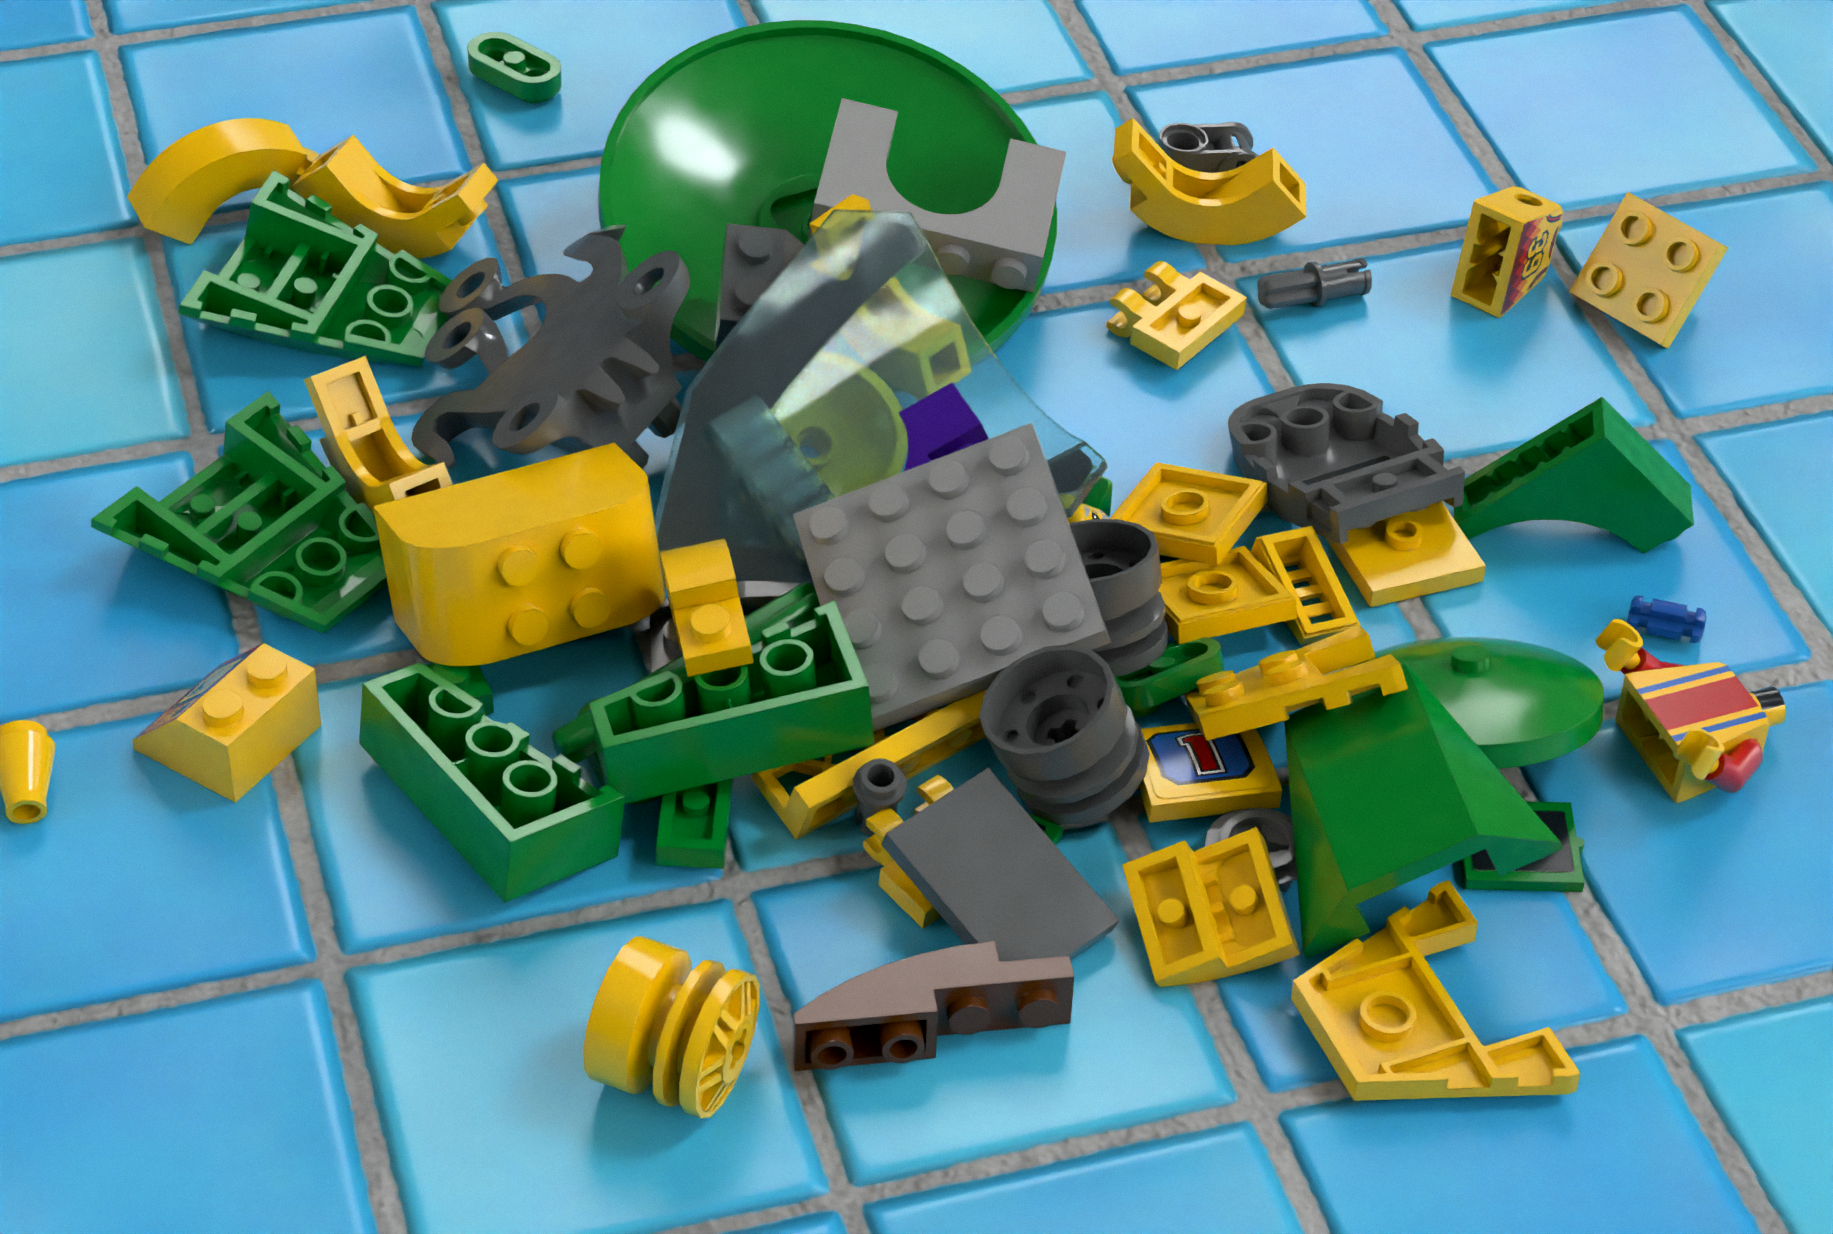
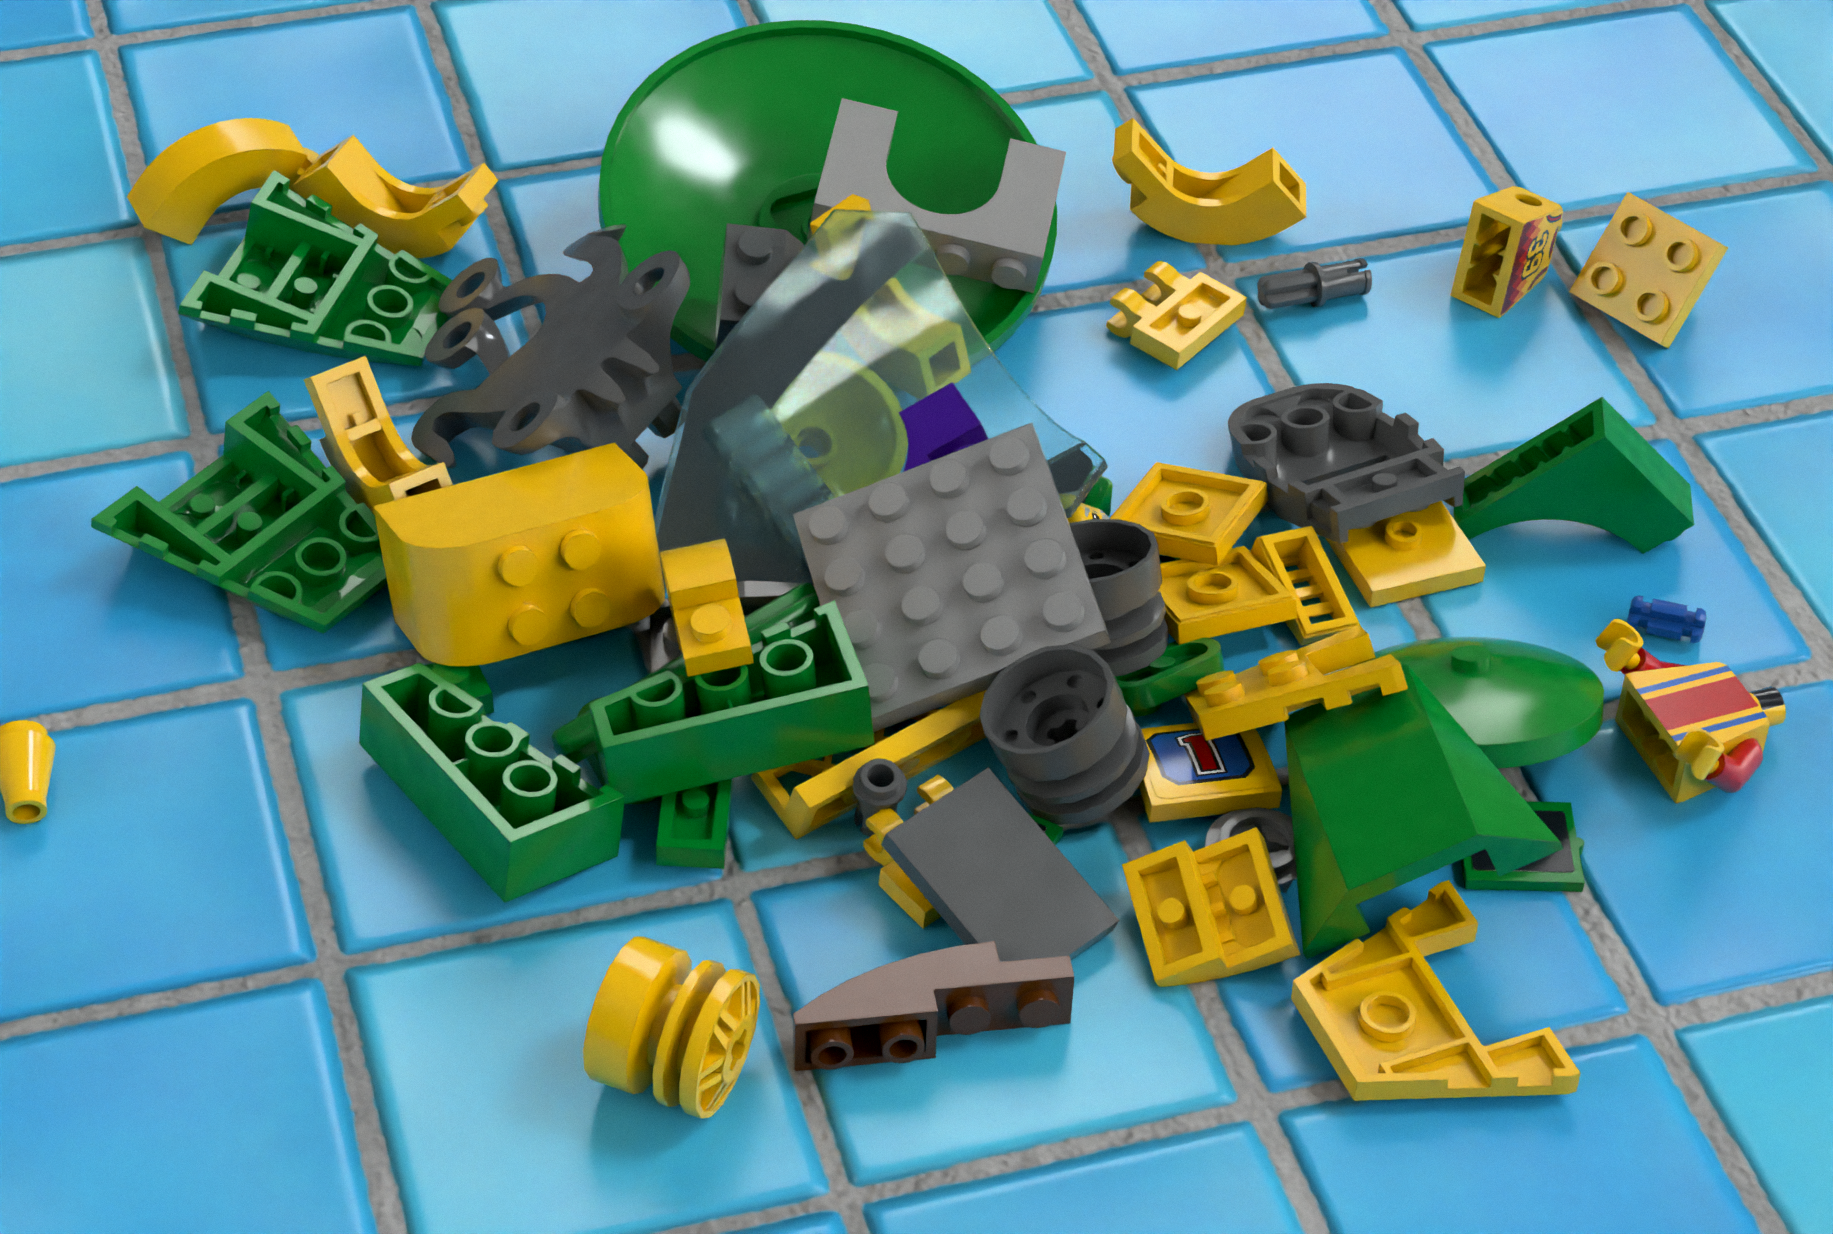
(237, 722): yellow slope -> none
(514, 66): green plate -> none
(1207, 146): dark grey piece -> none

